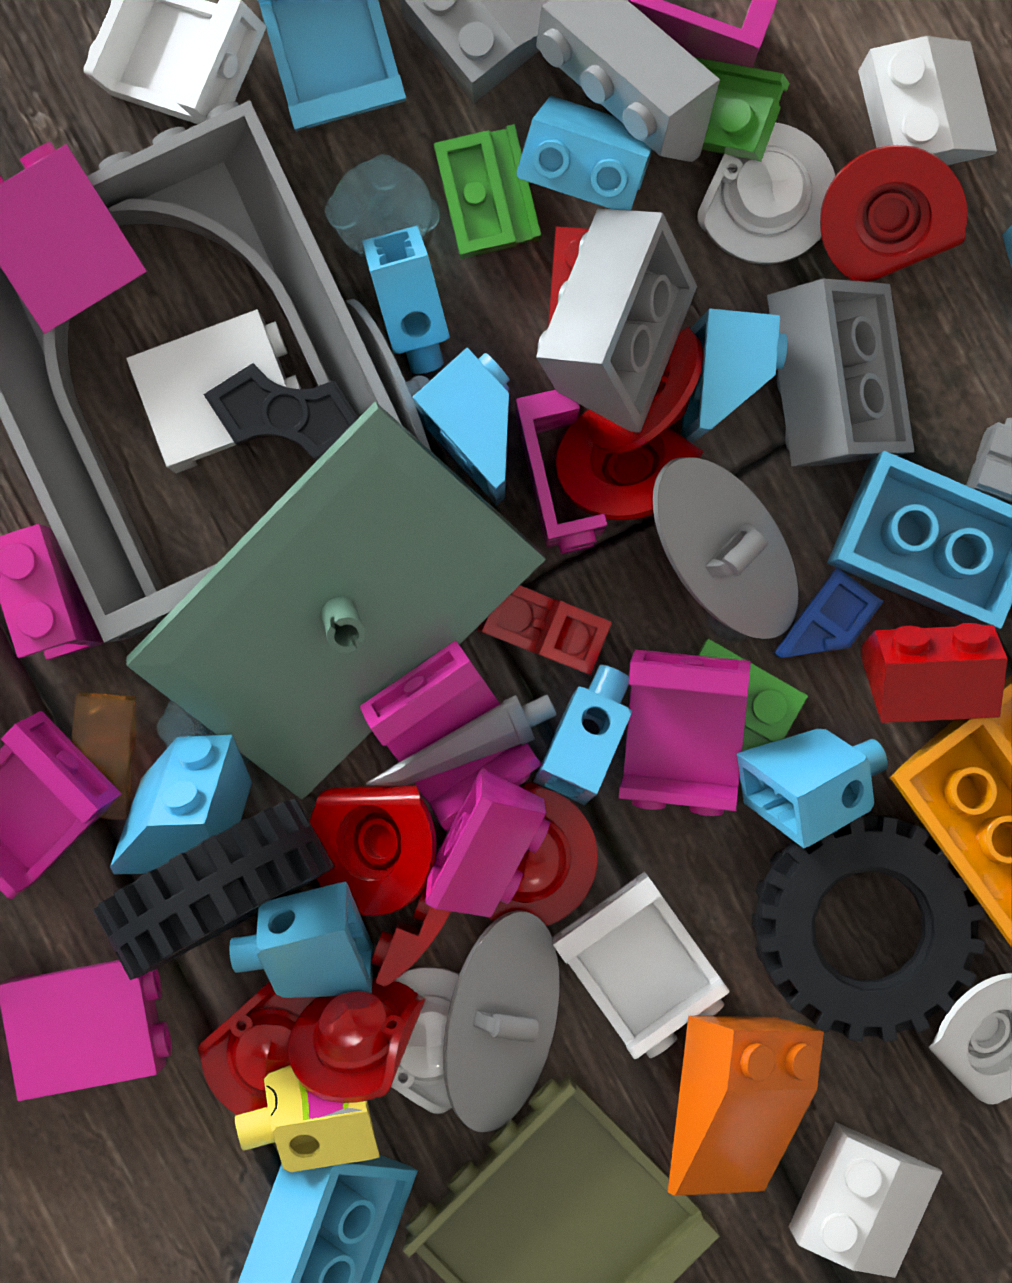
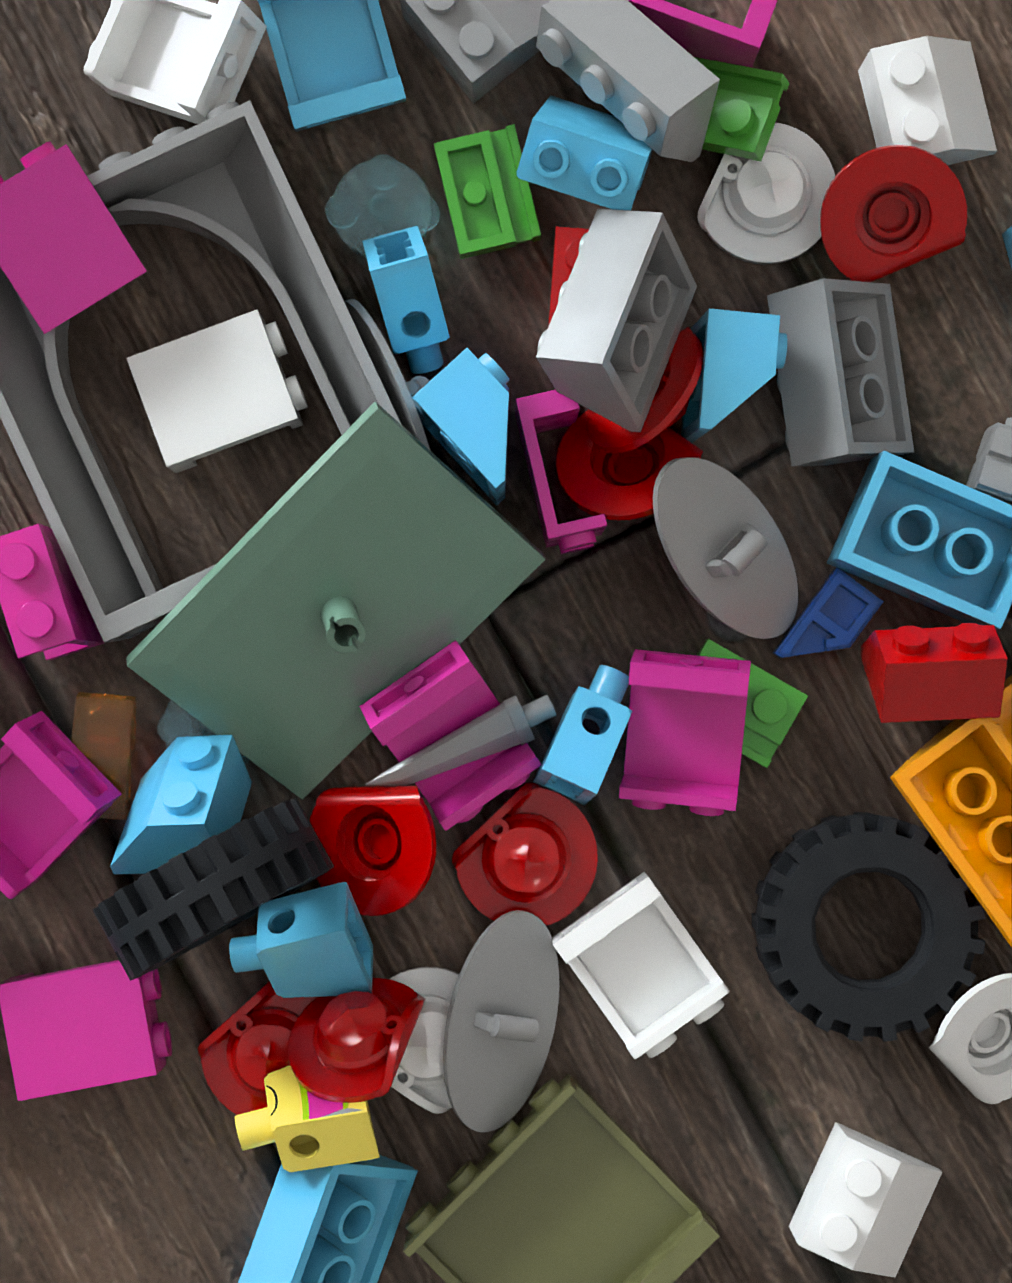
(259, 408): black tile -> none
(400, 951): red slope -> none
(486, 846): dark pink slope -> none
(548, 628): red slope -> none
(740, 1101): orange slope -> none
(810, 782): medium azure torso -> none

